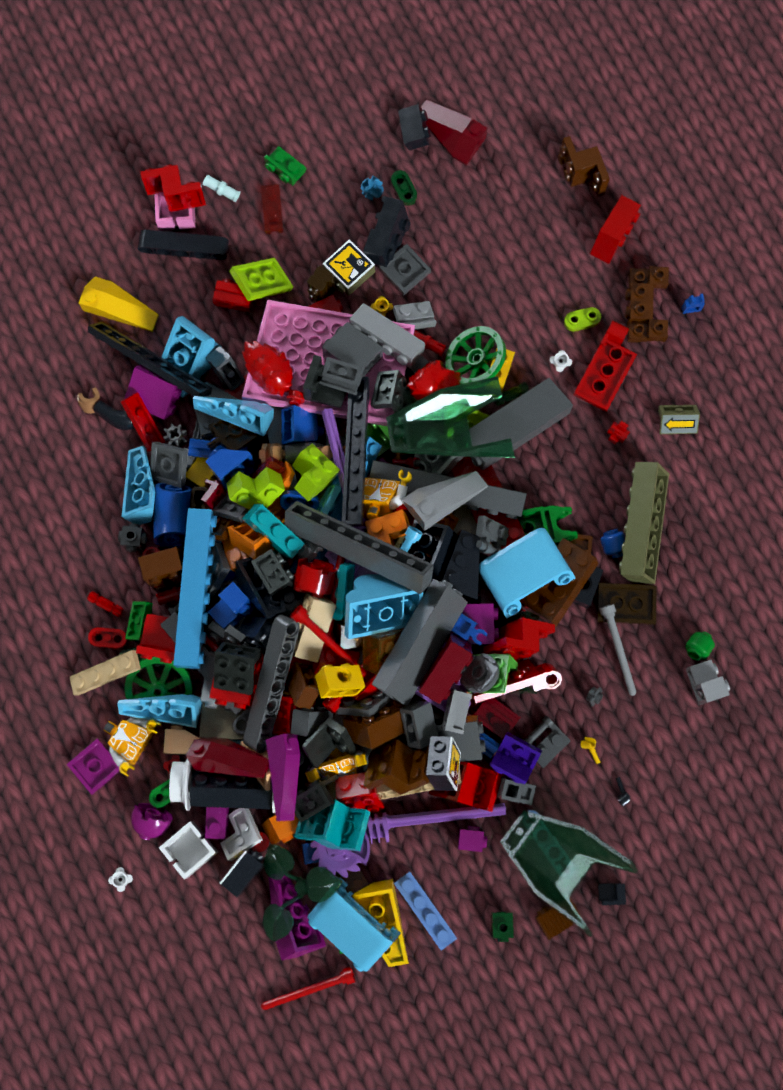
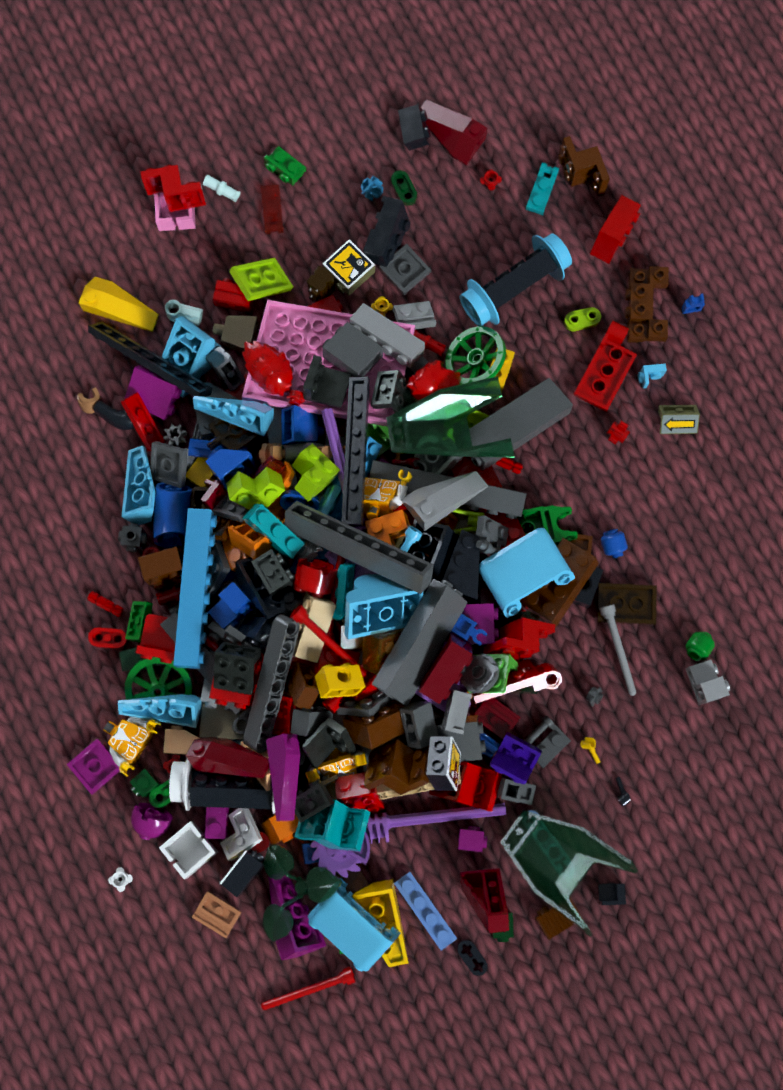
(105, 672): tan plate -> none
(144, 783): none -> dark green brick
(183, 244): black beam -> none
(191, 313): none -> light aqua piece
(216, 914): none -> nougat plate
(237, 331): none -> dark tan torso
(341, 375): dark grey plate -> none
(468, 960): none -> black beam
(471, 520): none -> lime plant
(487, 898): none -> dark red wedge
(490, 174): none -> red plate
(508, 464): none -> red axle
(512, 393): clear green axle -> none
(542, 189): none -> teal plate
(549, 257): none -> brick
(561, 355): white plate -> none
(644, 523): olive brick -> none
(651, 371): none -> medium azure bracket

